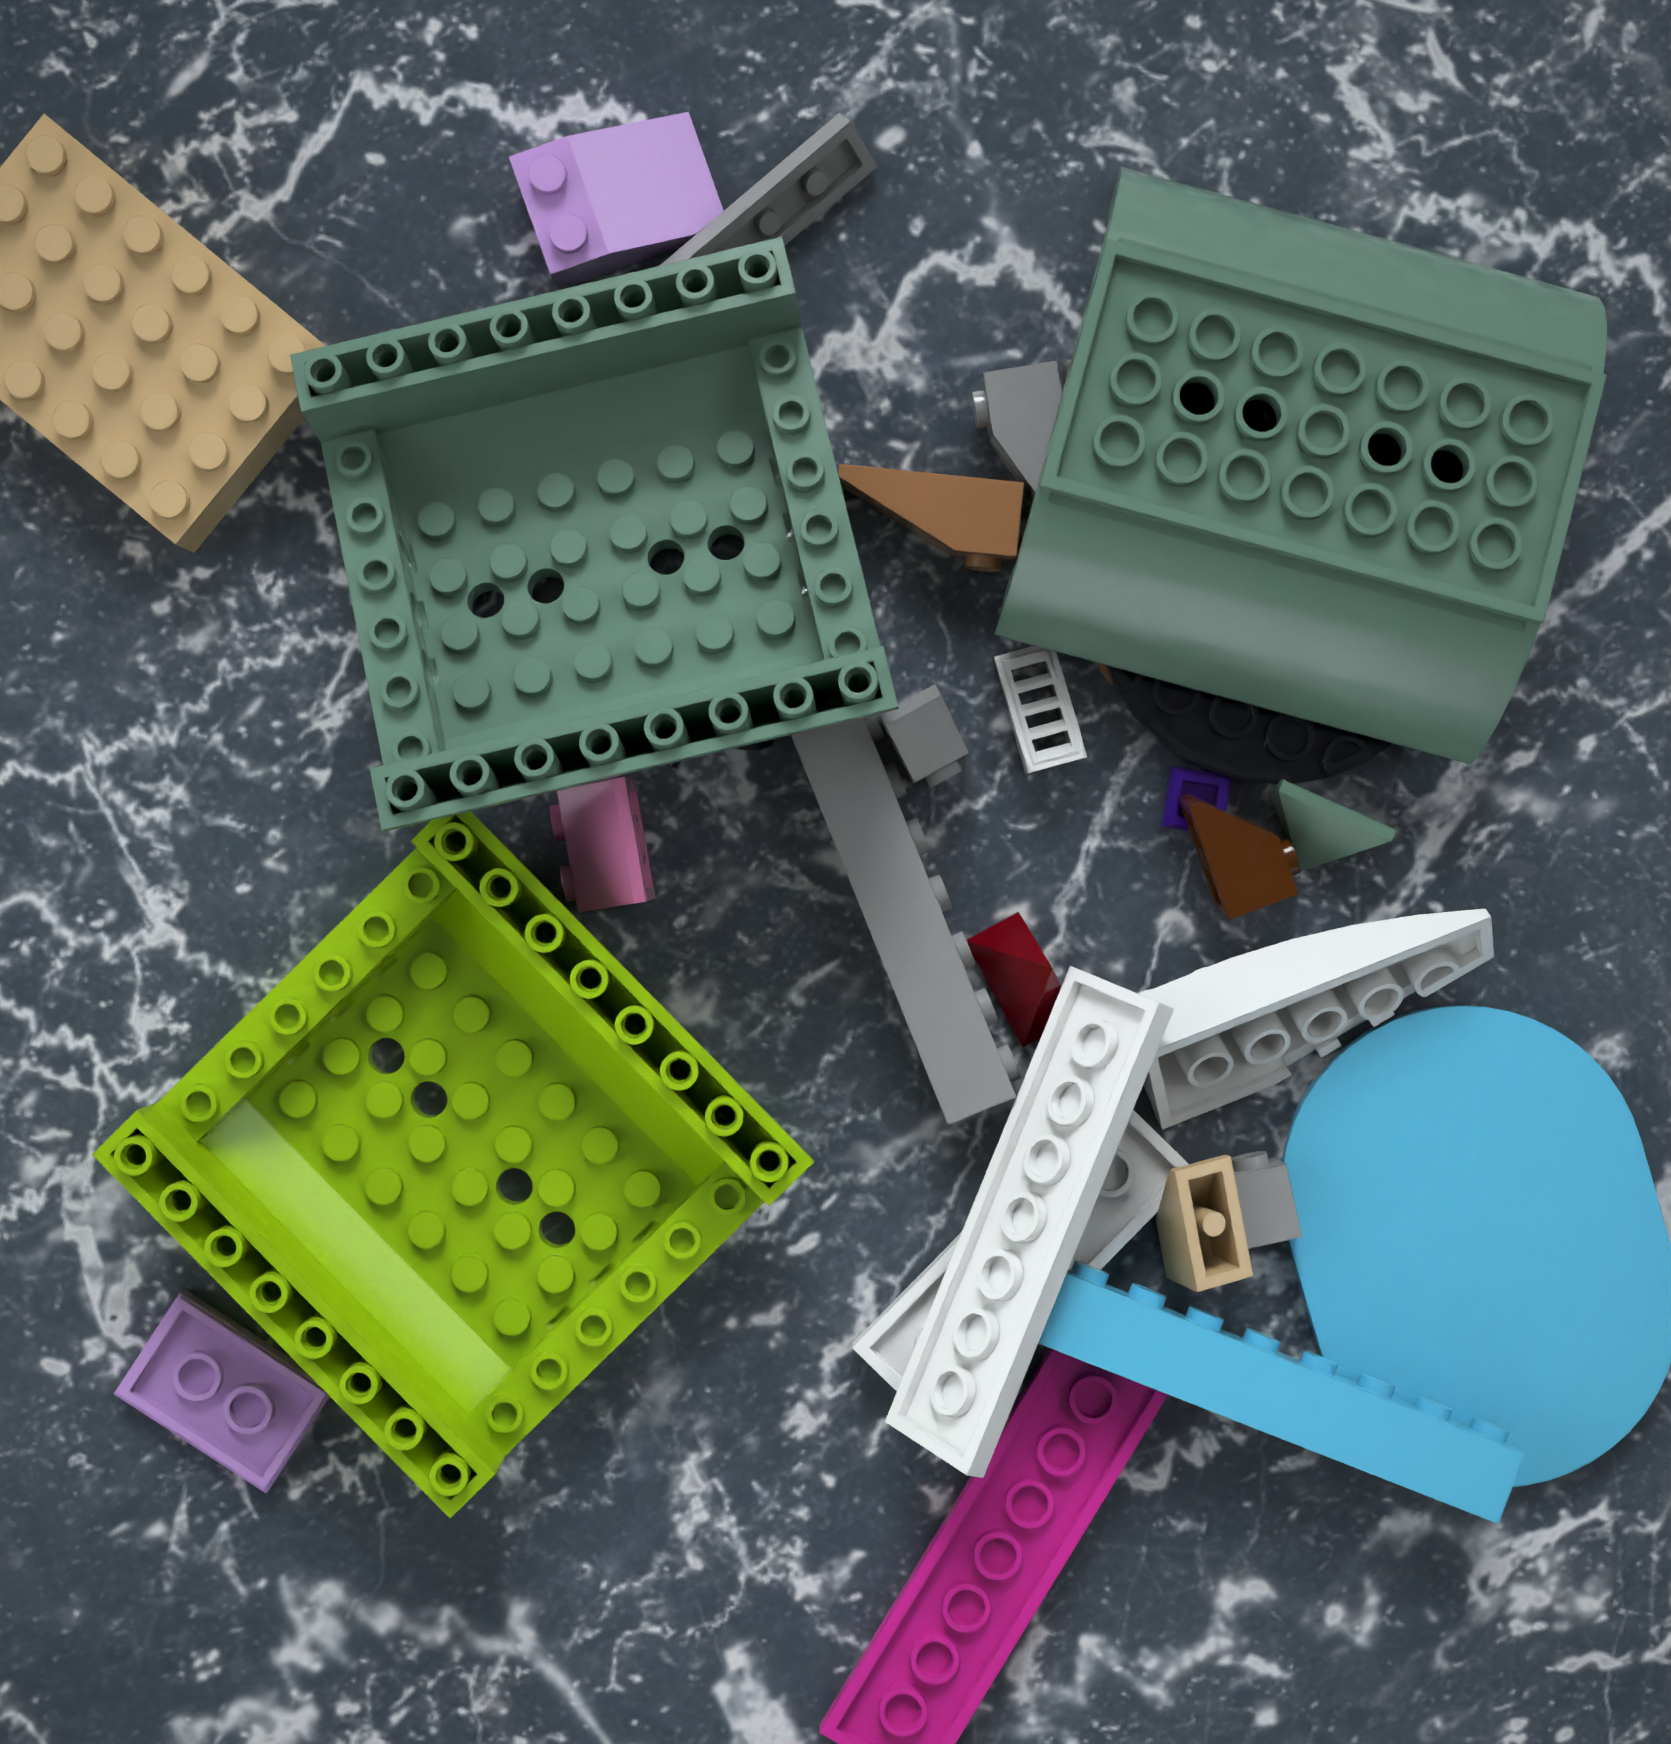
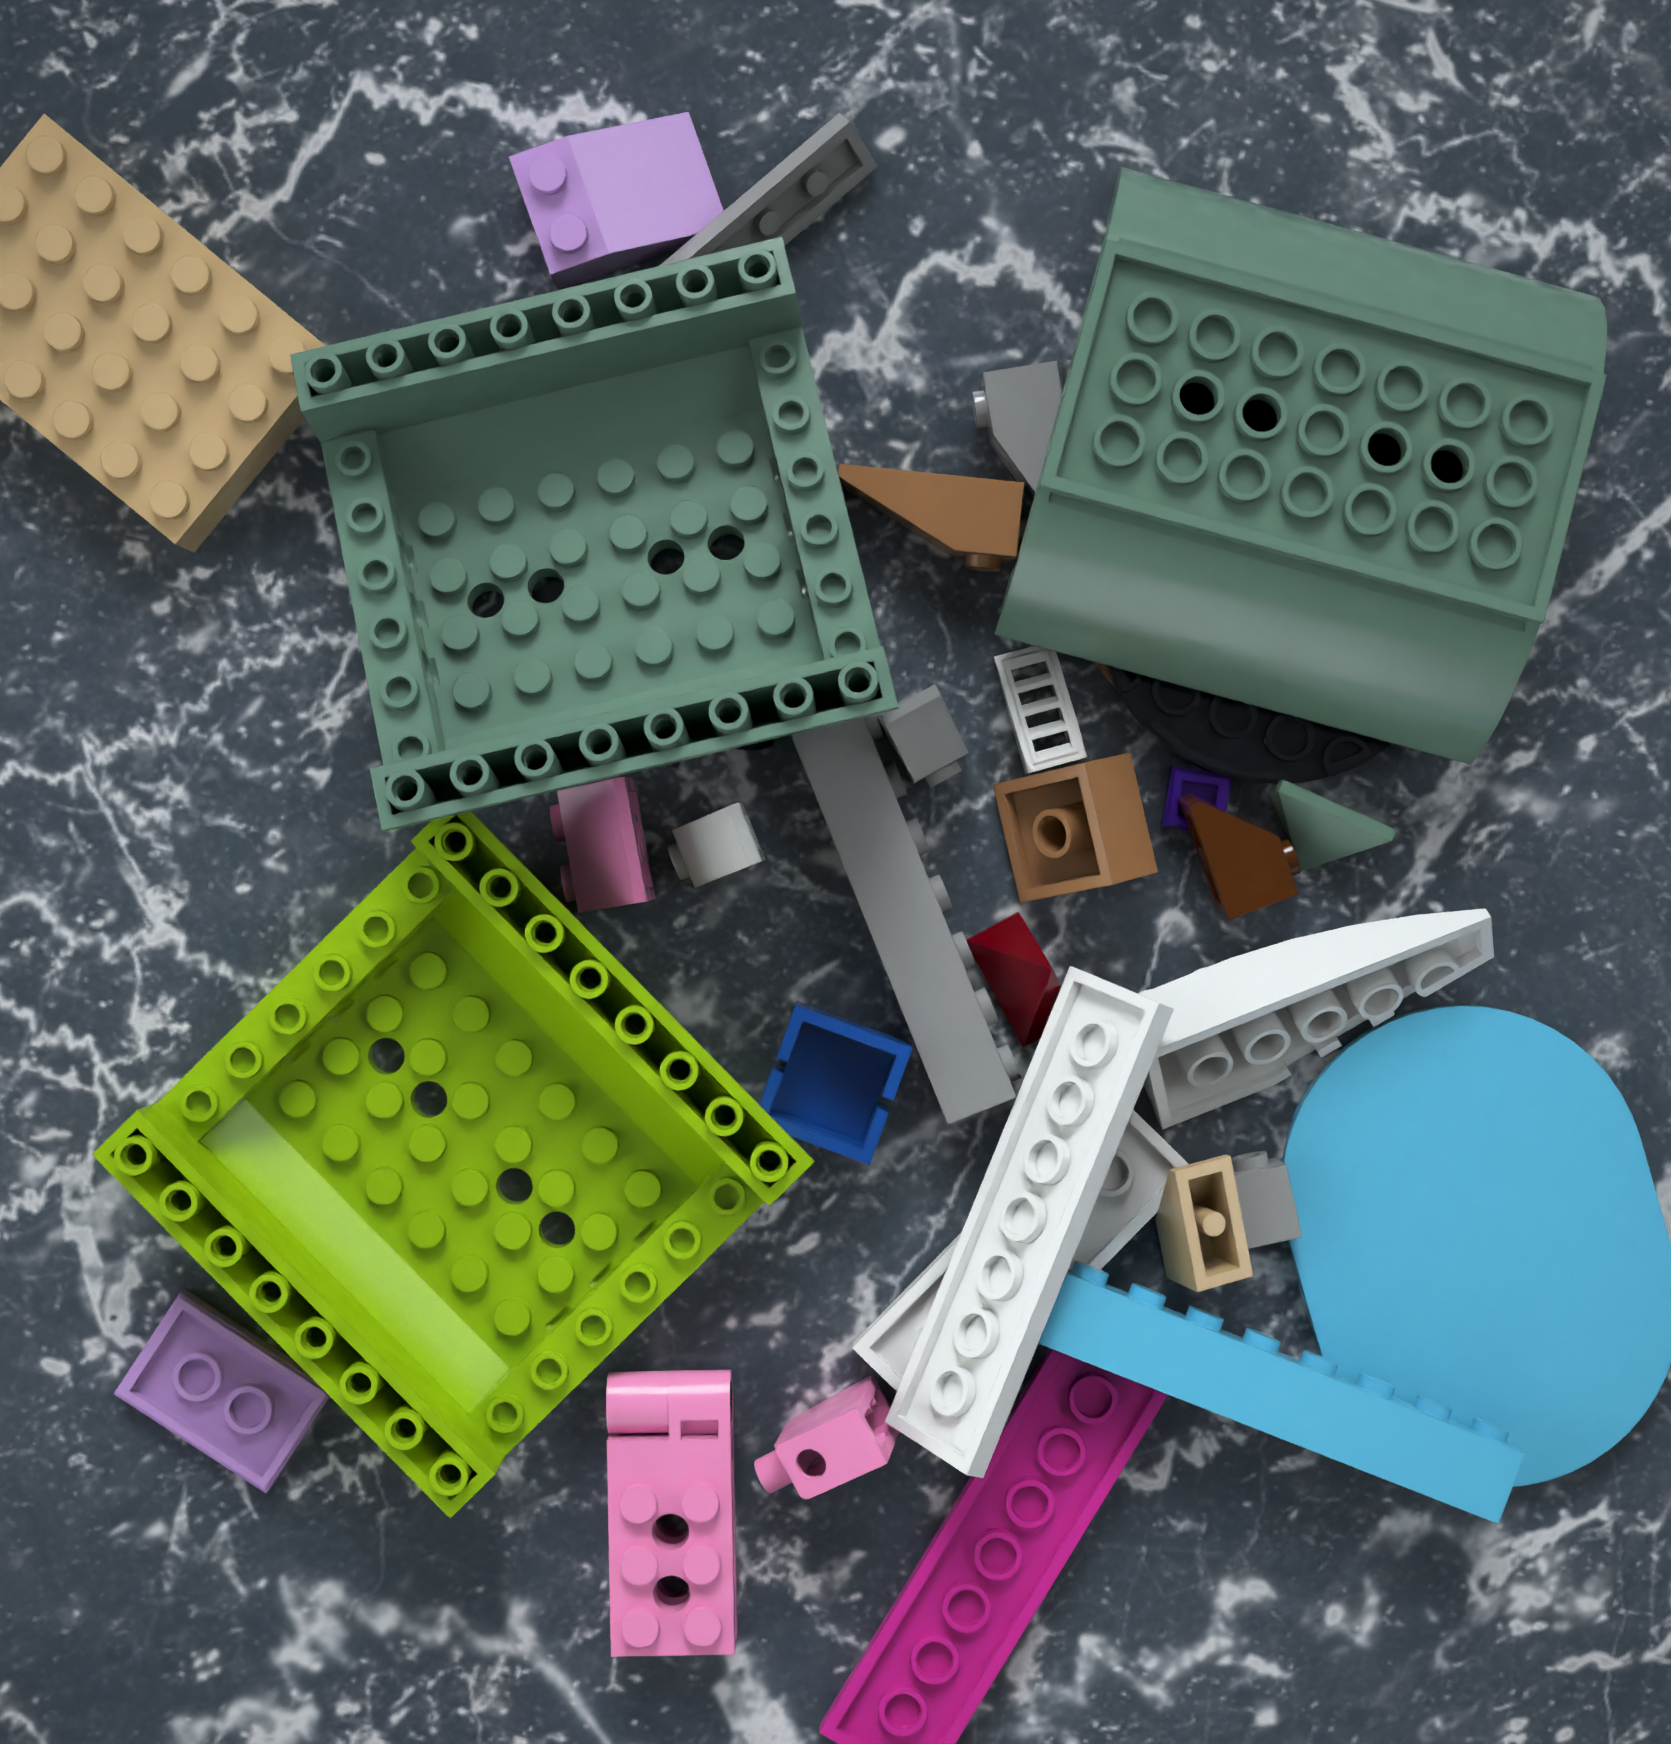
(671, 1456): none -> bright pink hinge
(715, 846): none -> white slope
(831, 1442): none -> bright pink torso
(834, 1081): none -> blue piece
(1075, 828): none -> medium nougat slope

